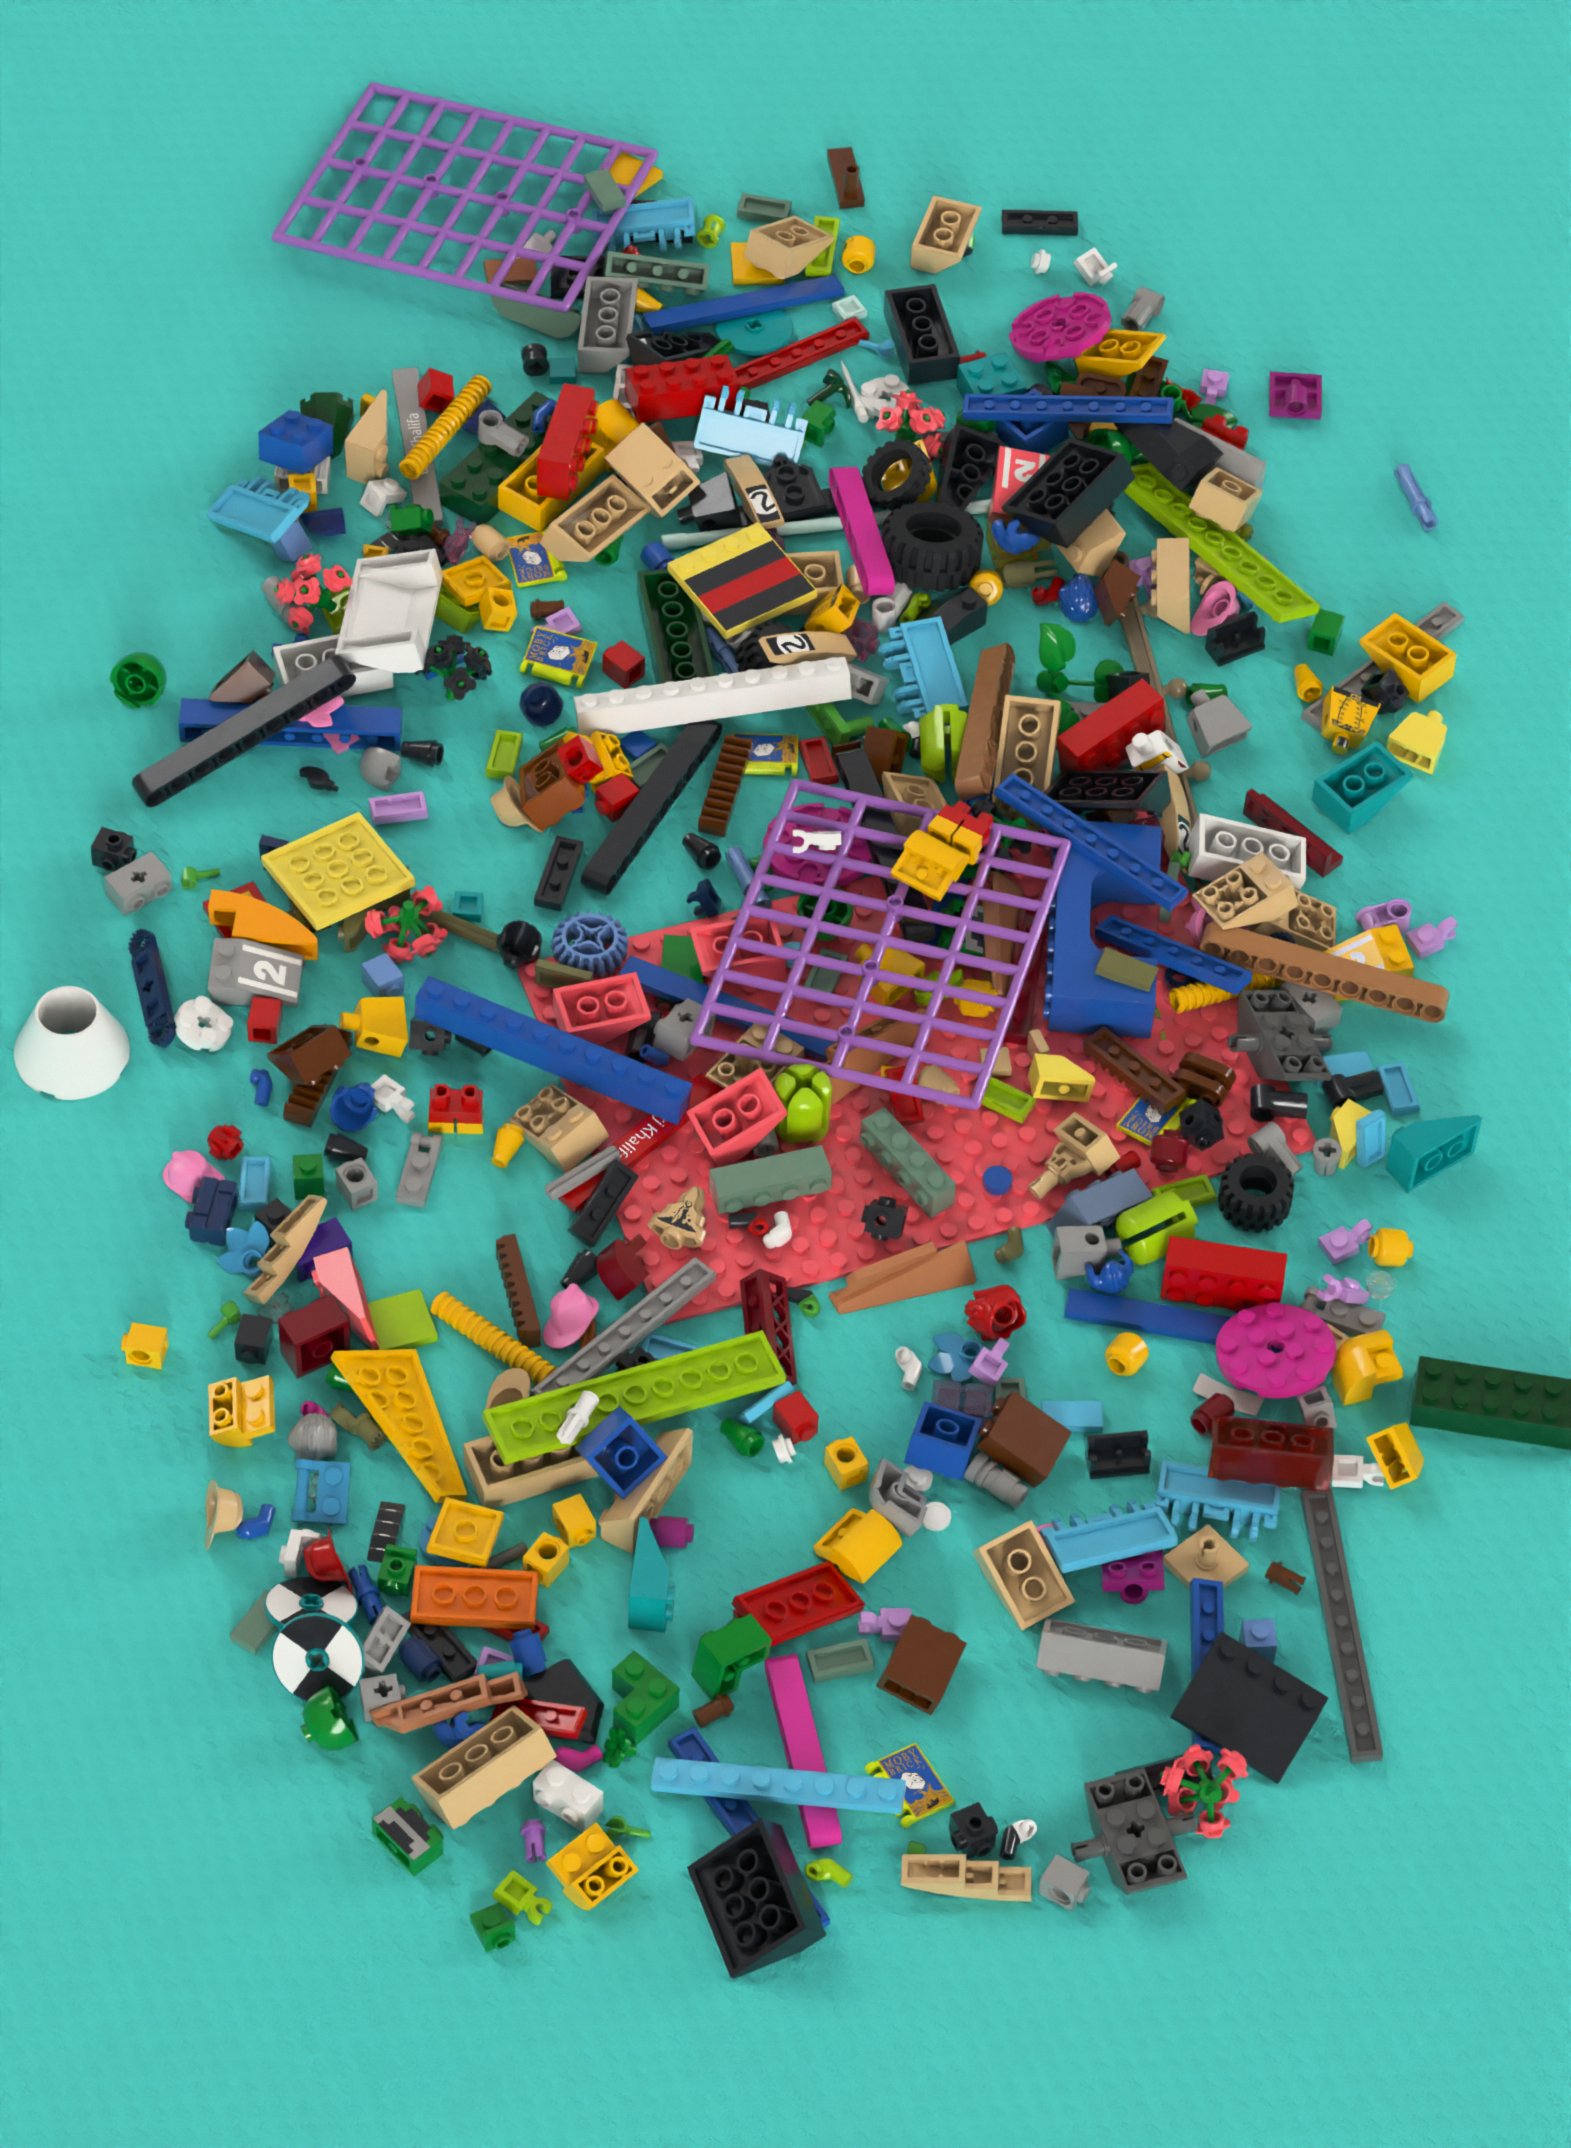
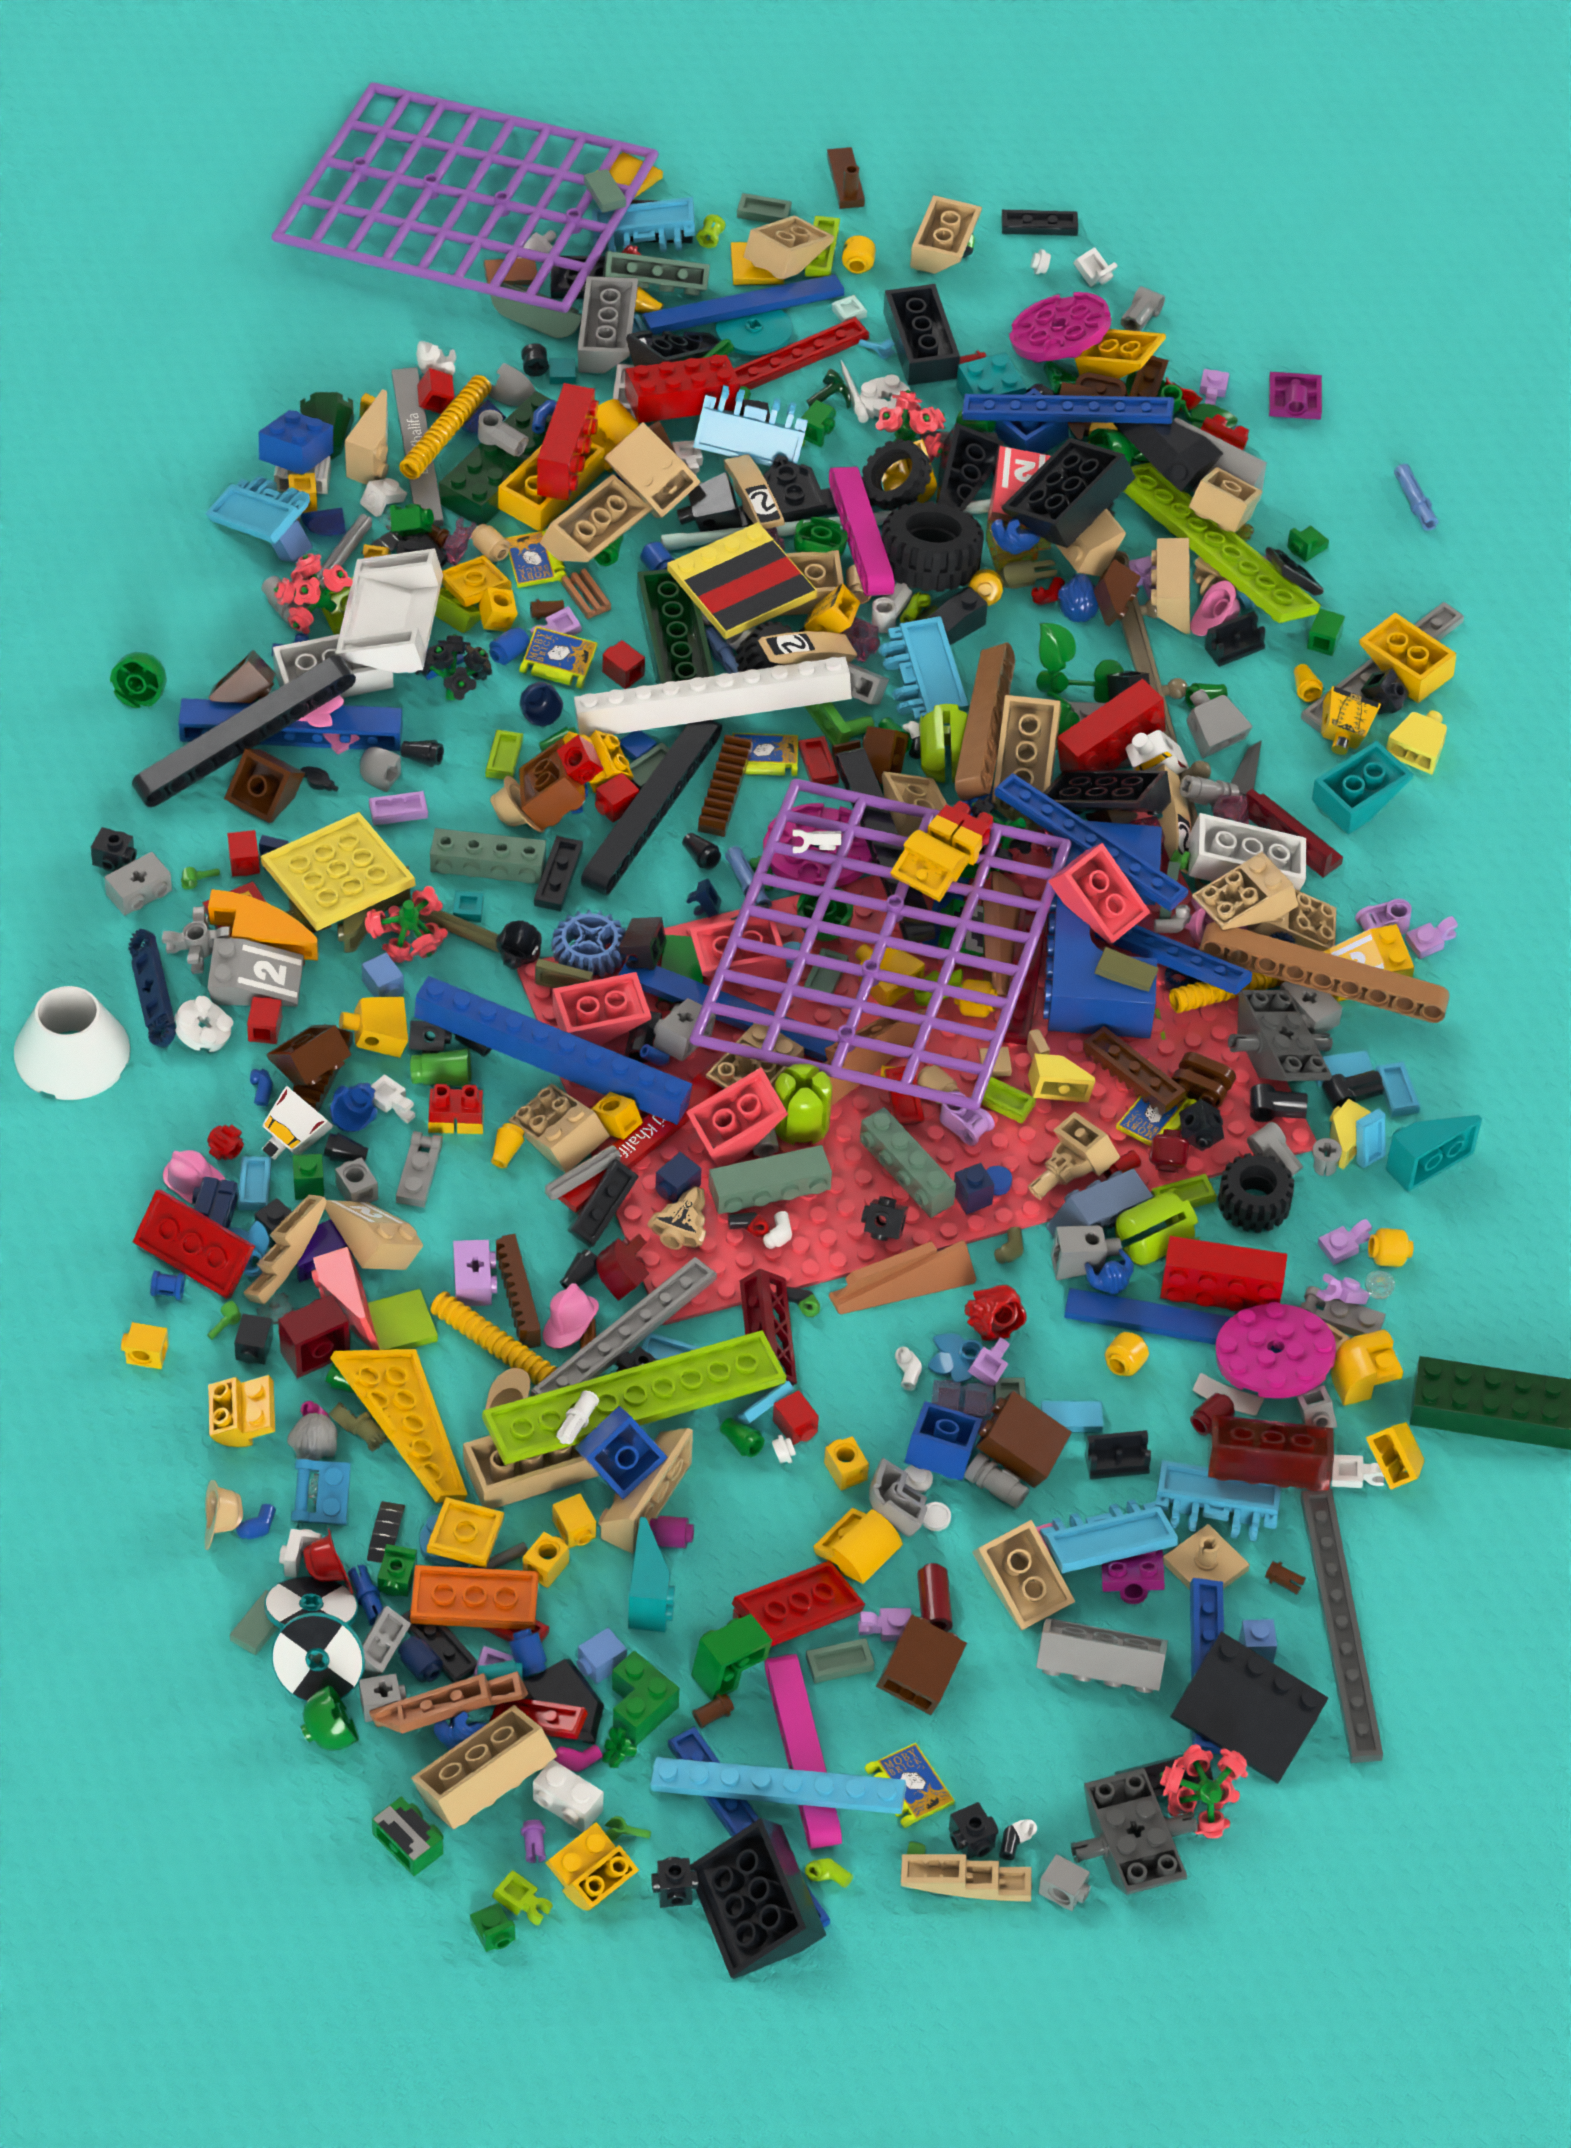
(168, 1285): none -> blue bush
(193, 1244): none -> red tile
(195, 939): none -> light grey pin
(243, 853): none -> red brick
(263, 784): none -> reddish brown slope
(293, 1125): none -> white torso
(346, 545): none -> light grey axle
(374, 1235): none -> tan slope
(432, 357): none -> white hair
(442, 1068): none -> bright green plant
(473, 1273): none -> lavender brick
(487, 856): none -> sand green brick
(509, 645): none -> blue brick
(511, 387): none -> light grey brick
(585, 577): none -> nougat tile
(600, 1655): none -> medium blue brick
(618, 1115): none -> yellow brick
(646, 940): none -> black hinge
(674, 1882): none -> black brick
(677, 1177): none -> dark blue brick
(819, 536): none -> green cylinder
(935, 1596): none -> dark red brick
(965, 1122): none -> lavender piece
(973, 1188): none -> dark blue brick
(1100, 893): none -> coral slope
(1174, 924): none -> white arm
(1205, 790): none -> light grey axle
(1231, 807): none -> clear pink brick
(1247, 770): none -> dark grey bar
(1294, 573): none -> black tile
(1306, 543): none -> green bracket

